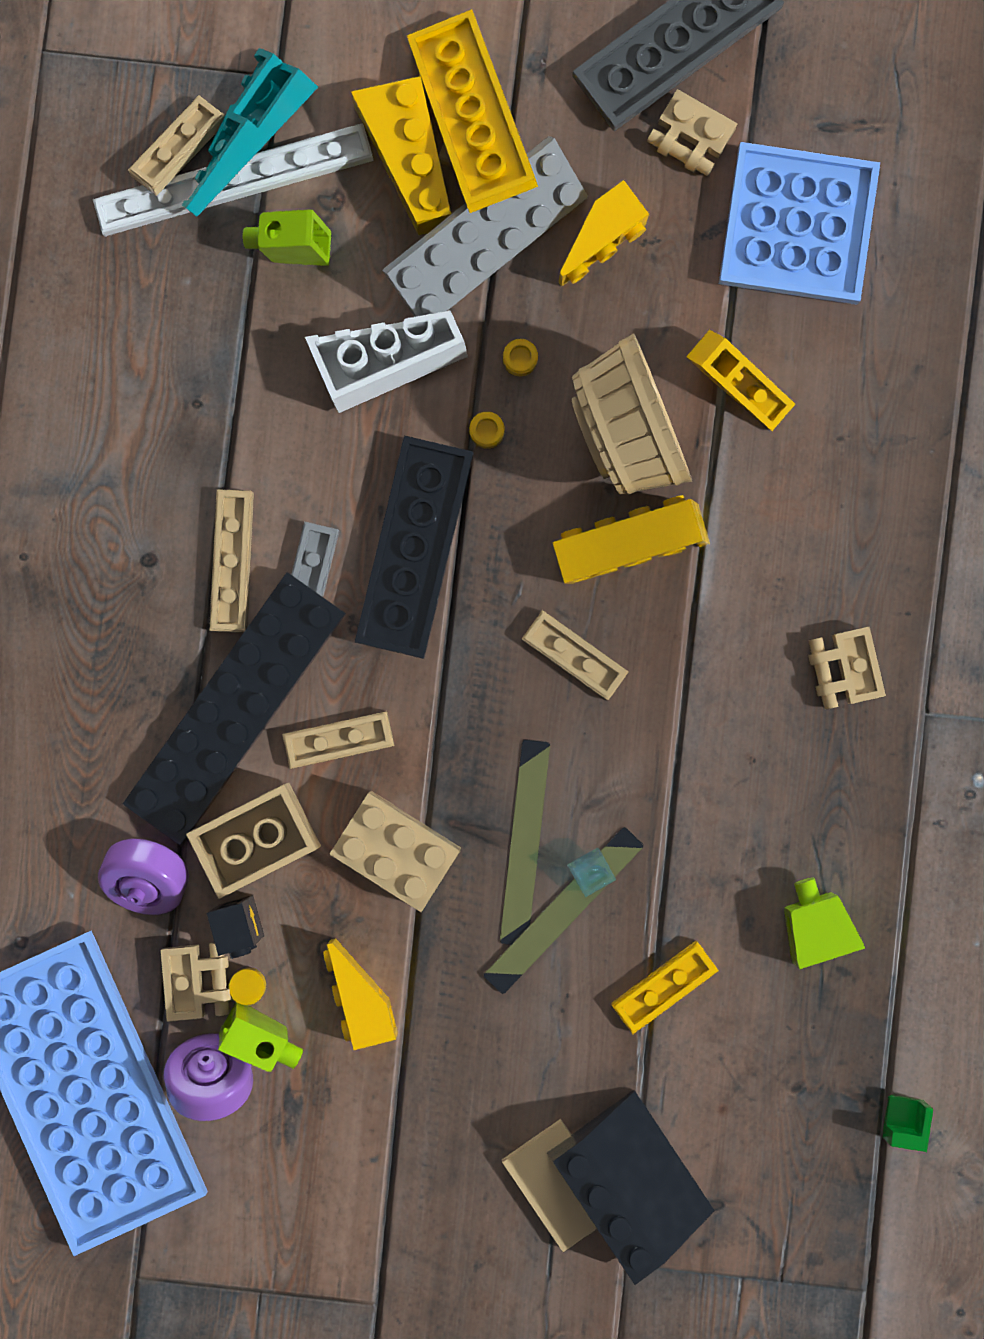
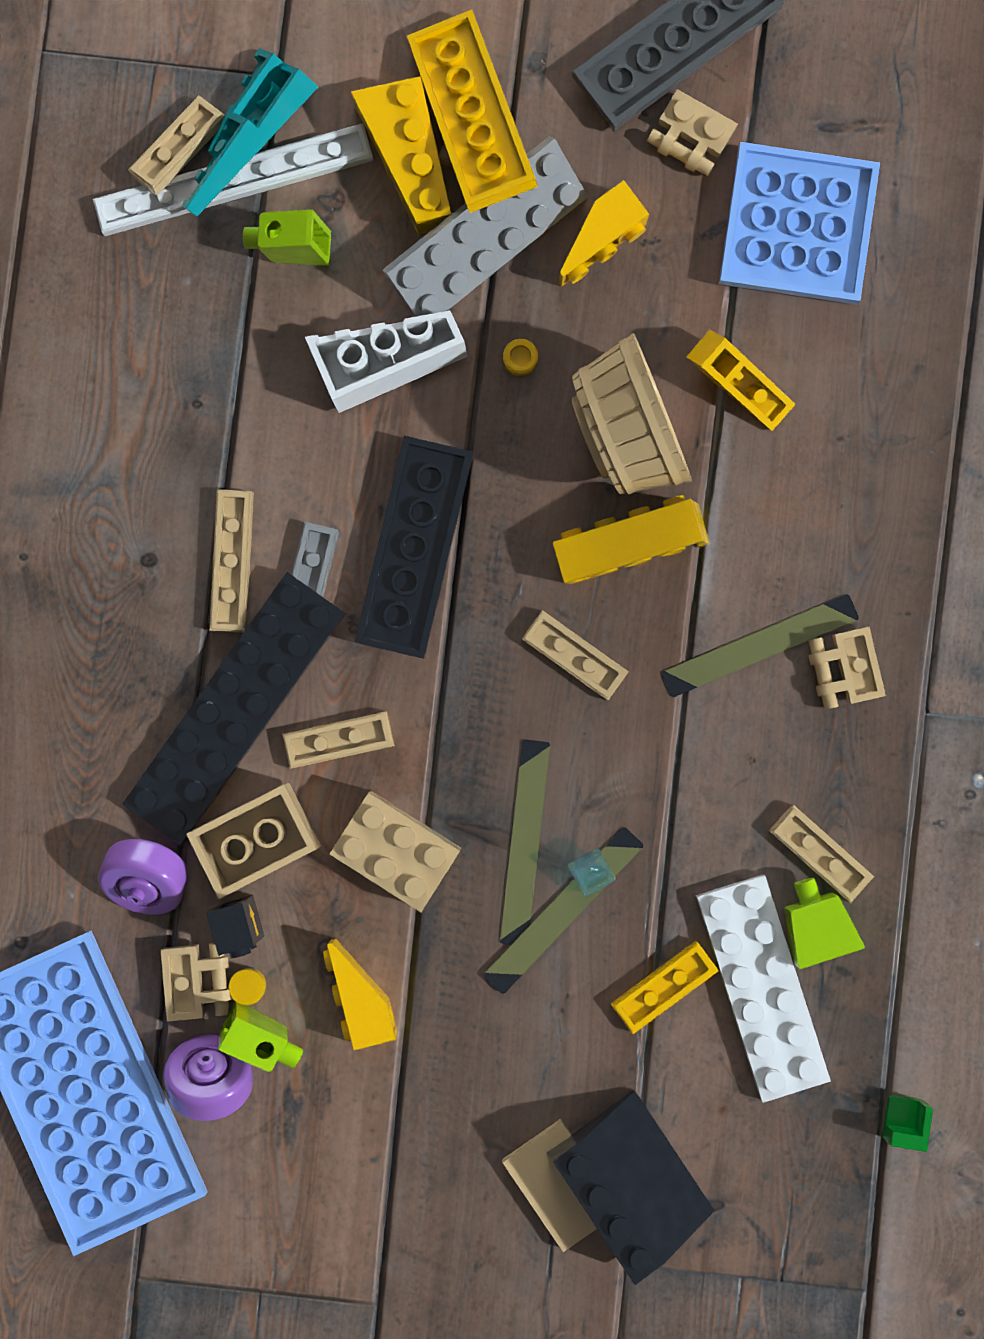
(487, 430): yellow tile -> none
(760, 645): none -> olive sticker
(763, 988): none -> white plate
(821, 853): none -> tan tile

